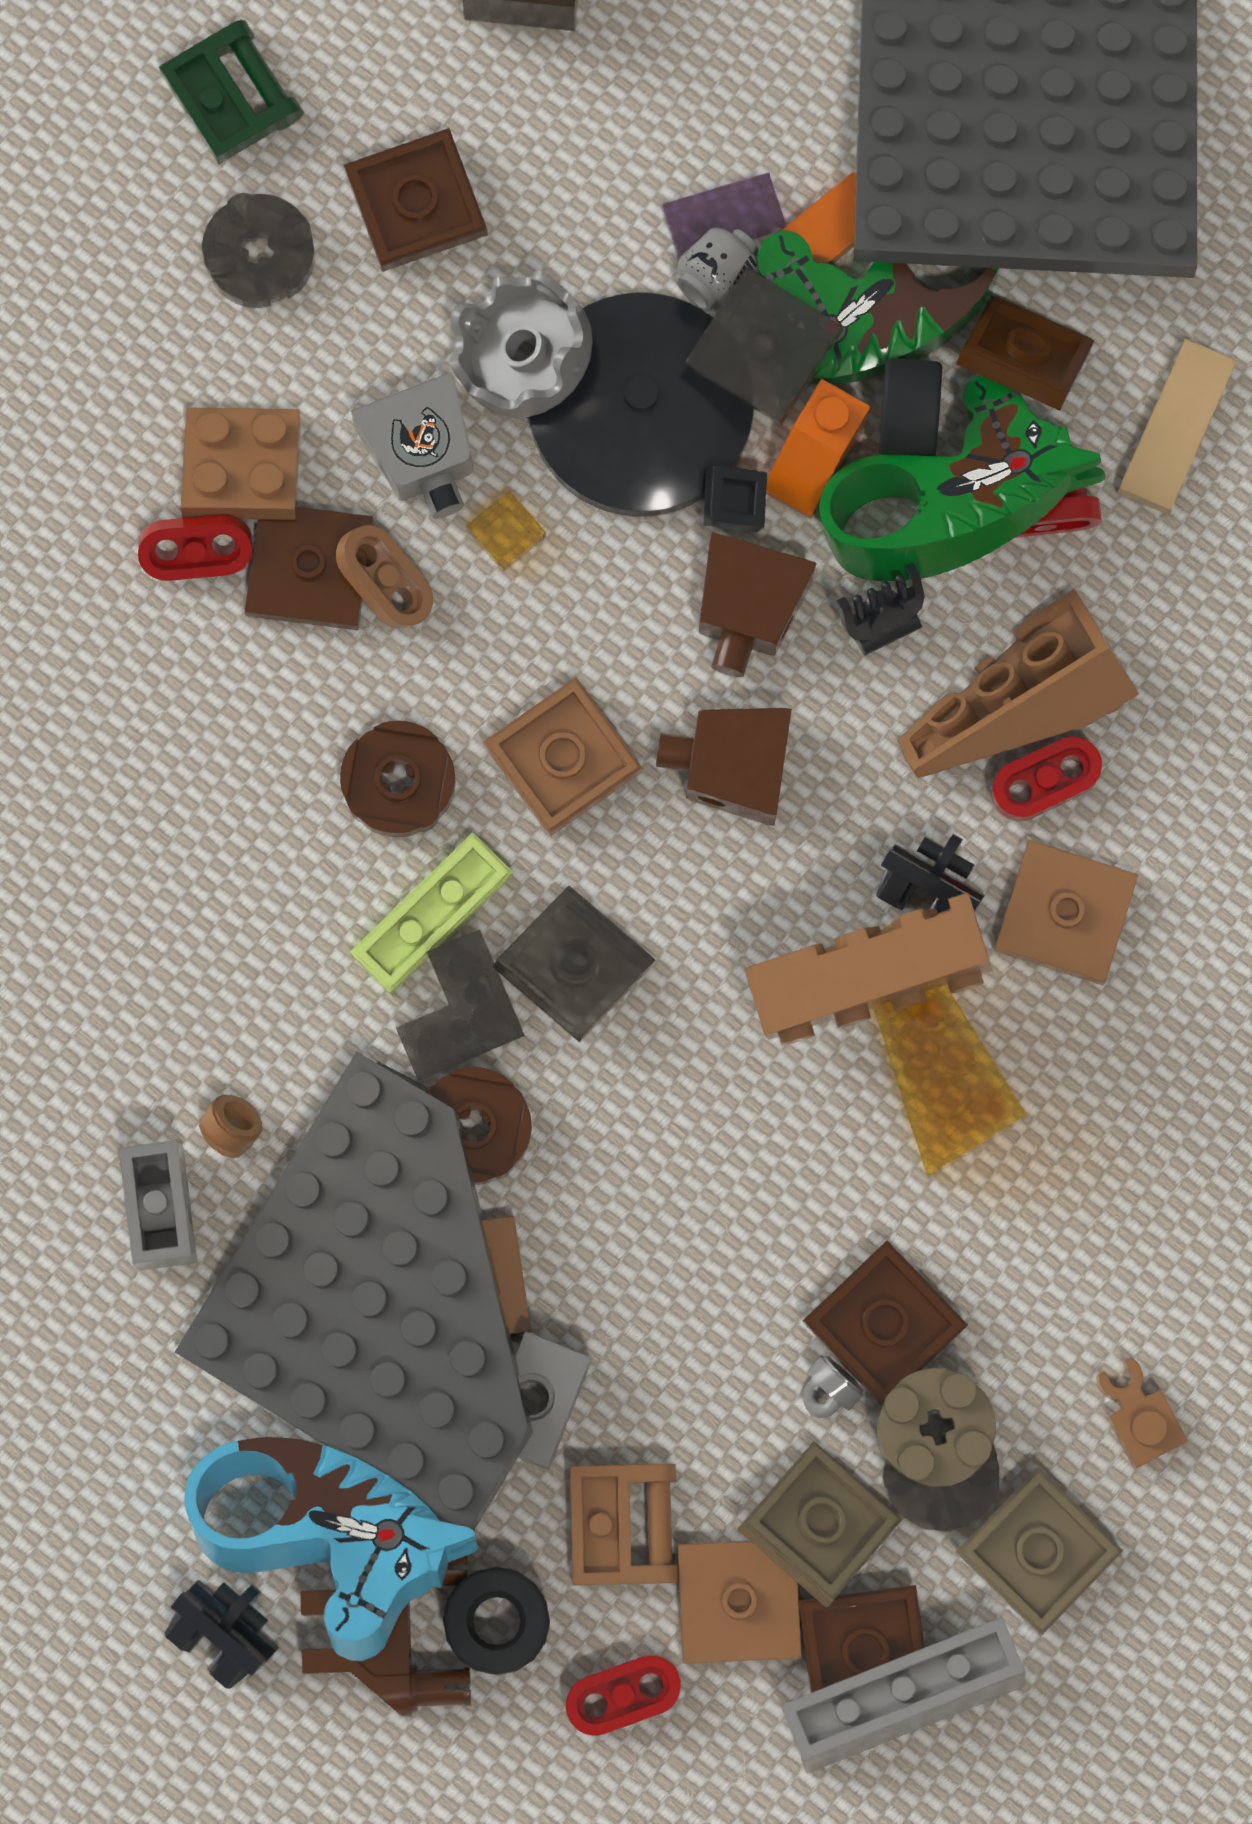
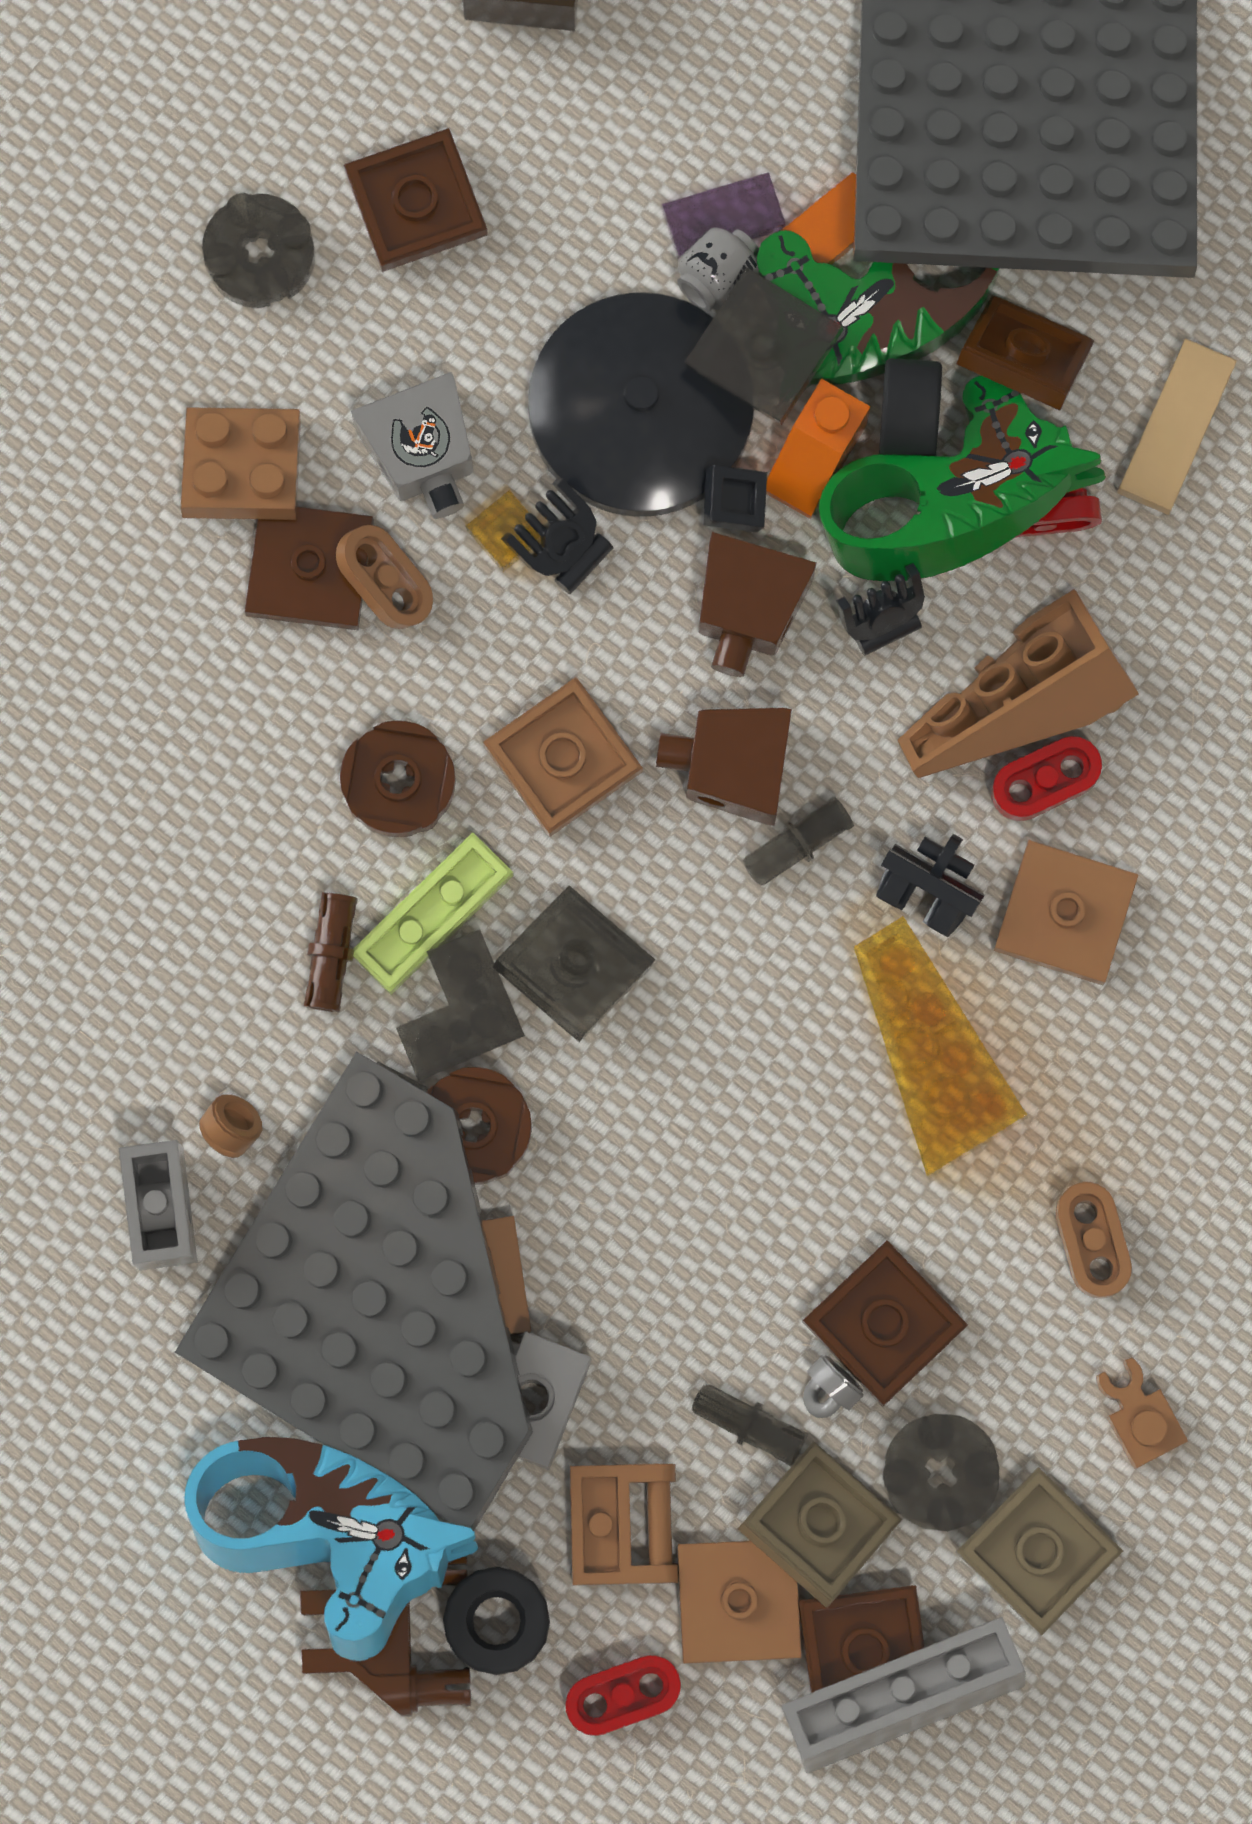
(196, 550): red plate -> none
(215, 100): dark green plate -> none
(226, 1622): black hips -> none
(330, 952): none -> reddish brown pin
(493, 330): light grey plate -> none
(565, 544): none -> black piece
(750, 1424): none -> clear smoke axle
(798, 842): none -> clear smoke axle
(869, 971): medium nougat wedge -> none
(954, 1398): dark tan plate -> none
(1093, 1241): none -> medium nougat plate

